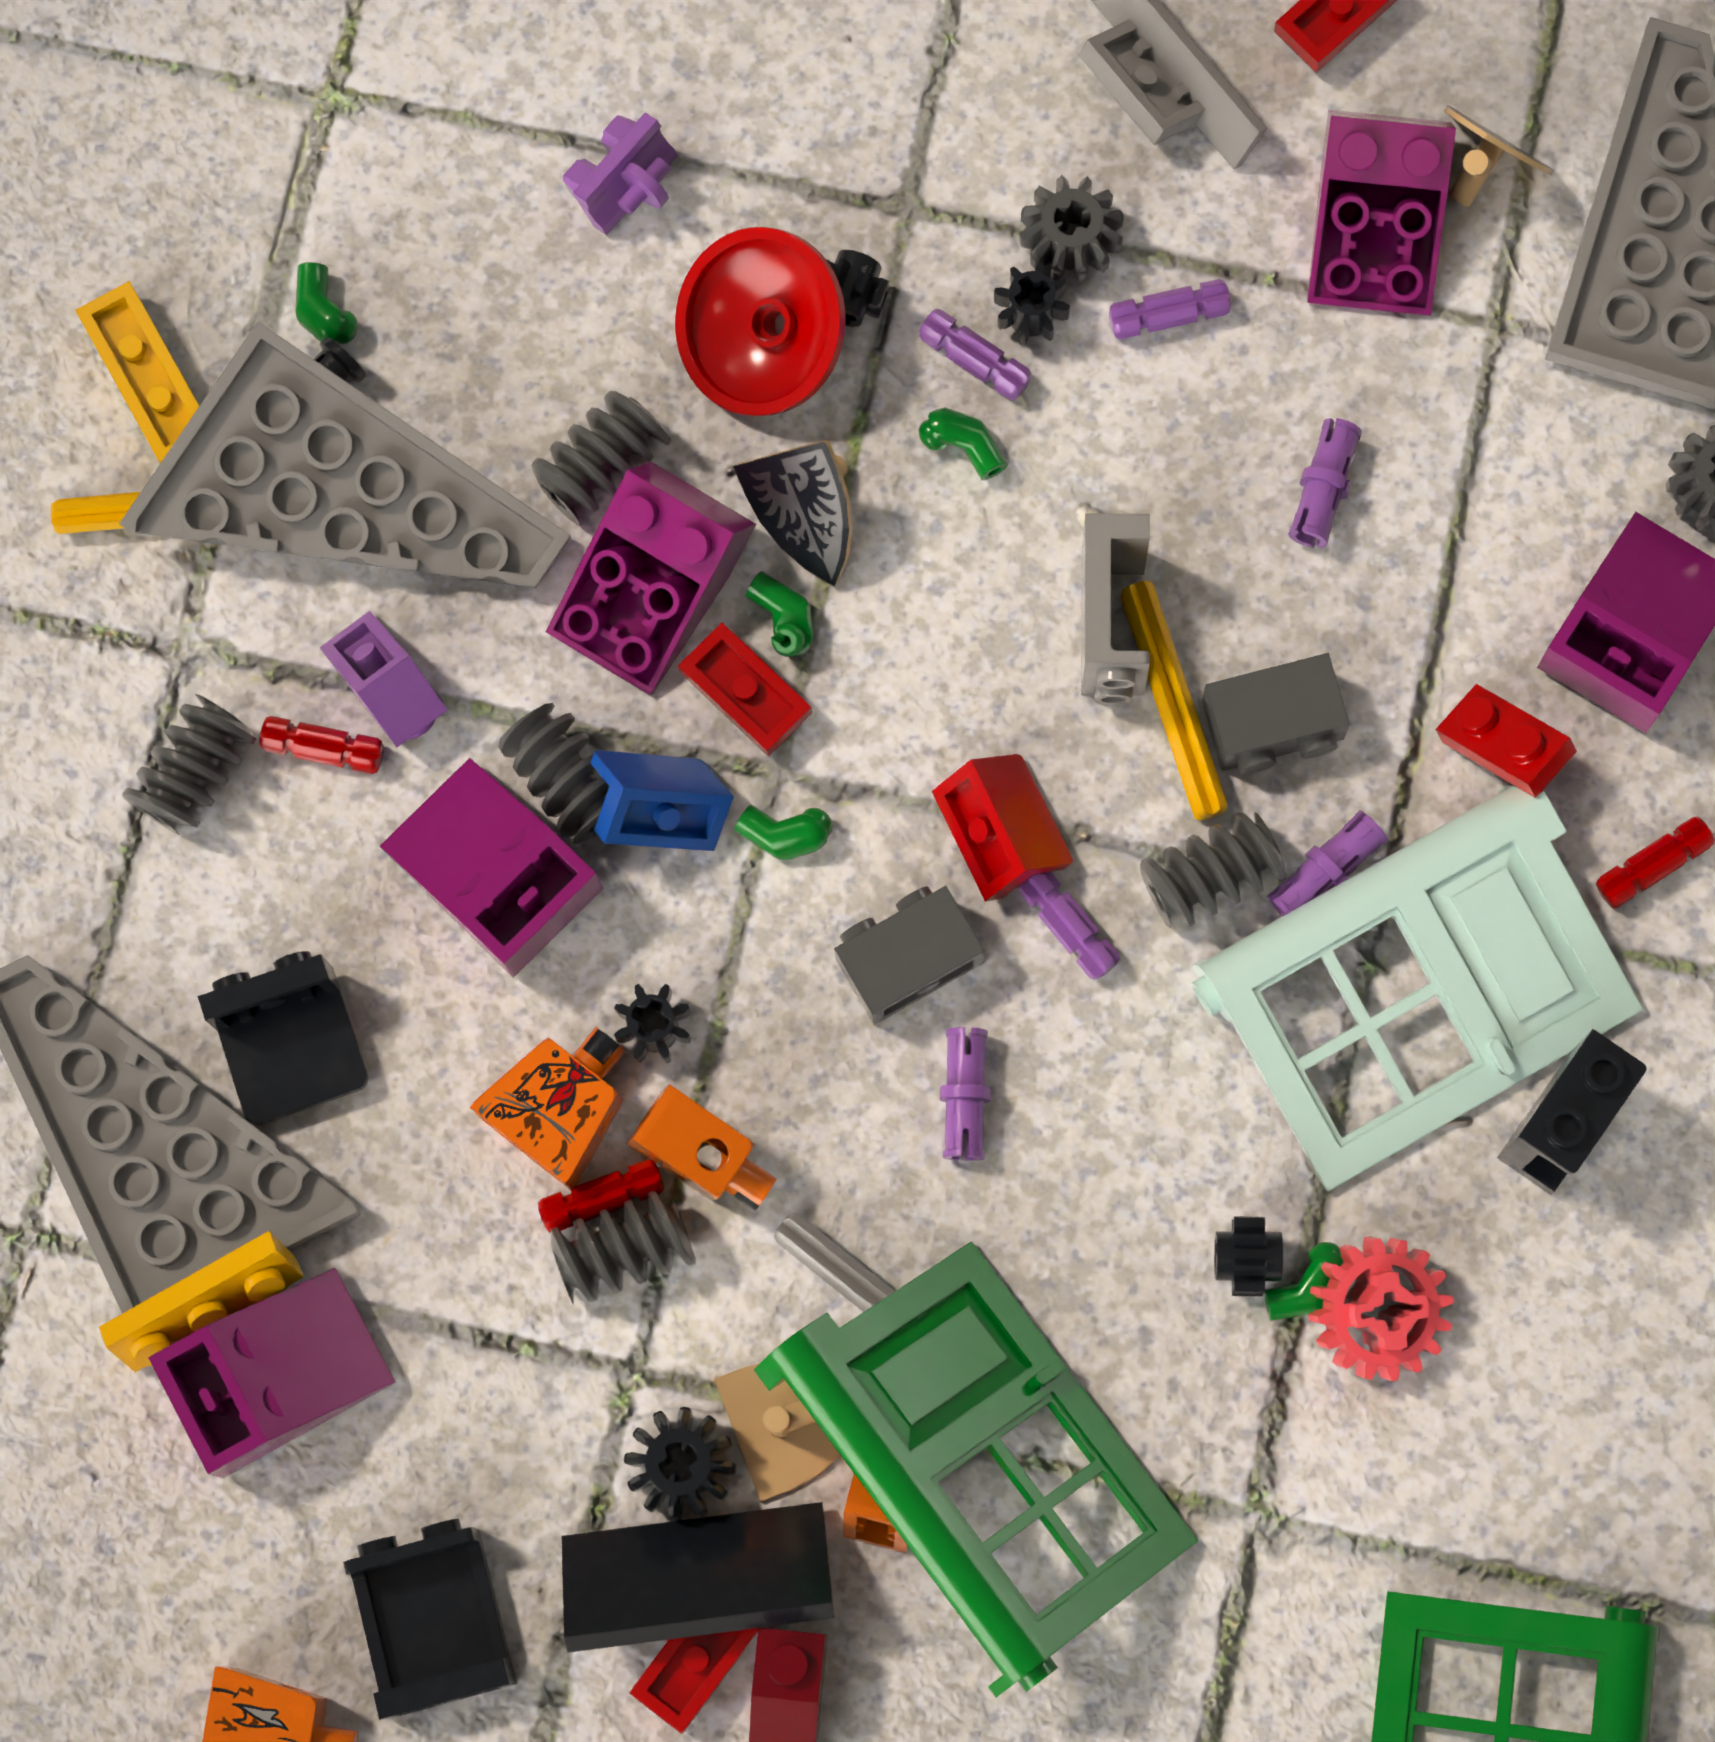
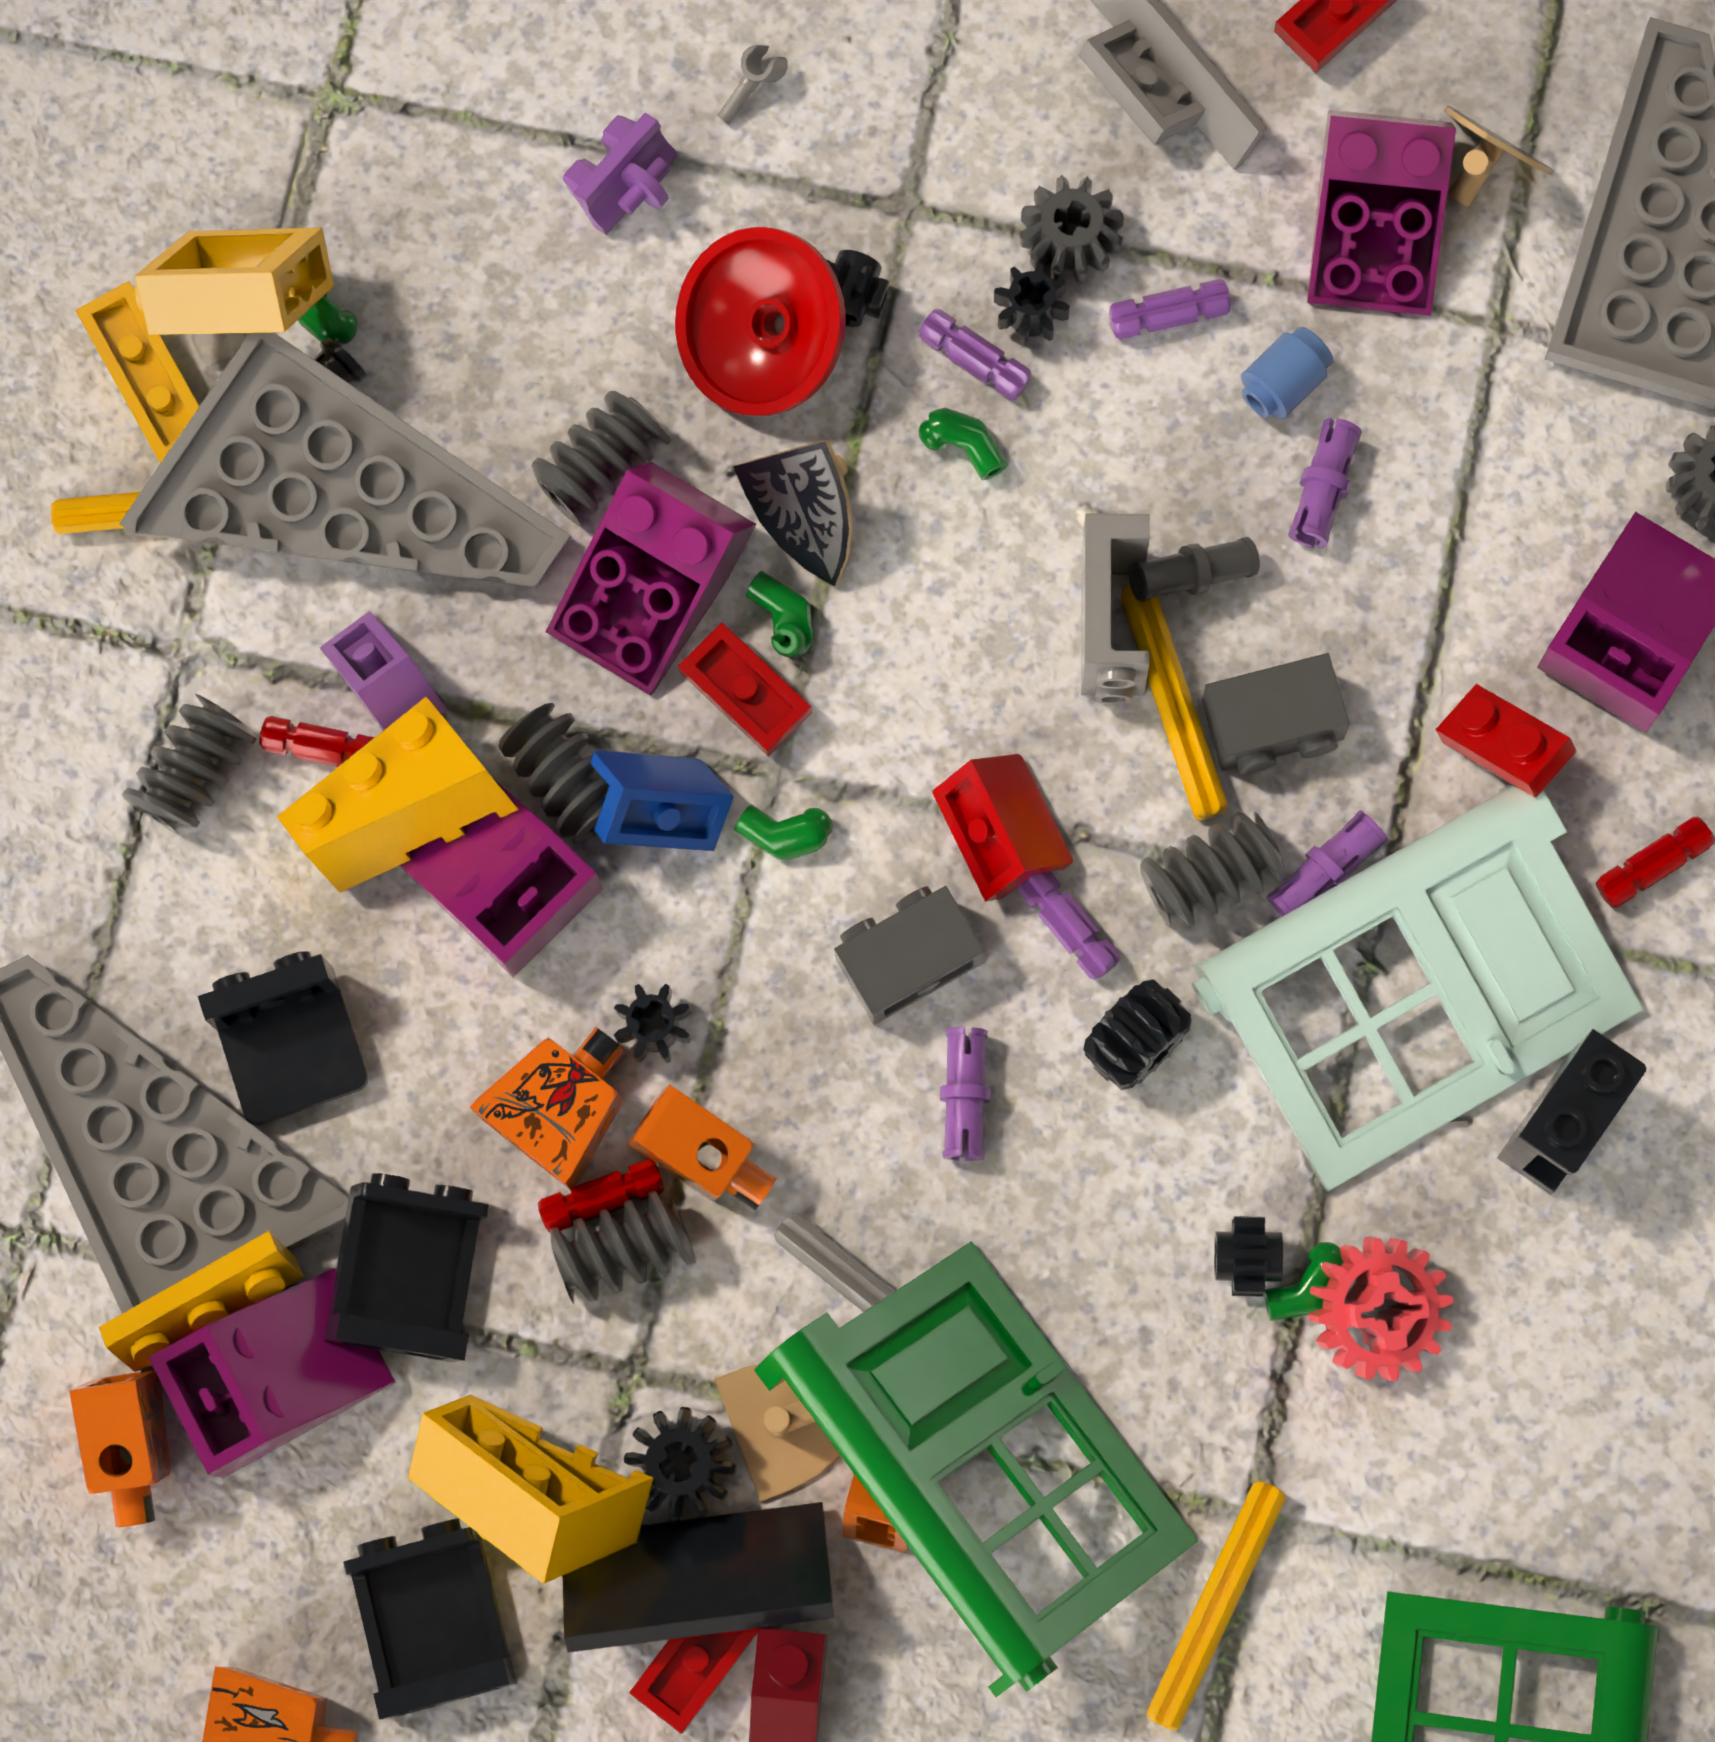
(128, 1414): none -> orange torso
(234, 281): none -> yellow window
(392, 798): none -> yellow wedge
(405, 1269): none -> black panel
(524, 1493): none -> yellow wedge
(752, 78): none -> light grey hand
(1137, 1034): none -> black gear
(1194, 569): none -> dark grey pin
(1216, 1605): none -> yellow axle
(1286, 373): none -> medium blue brick

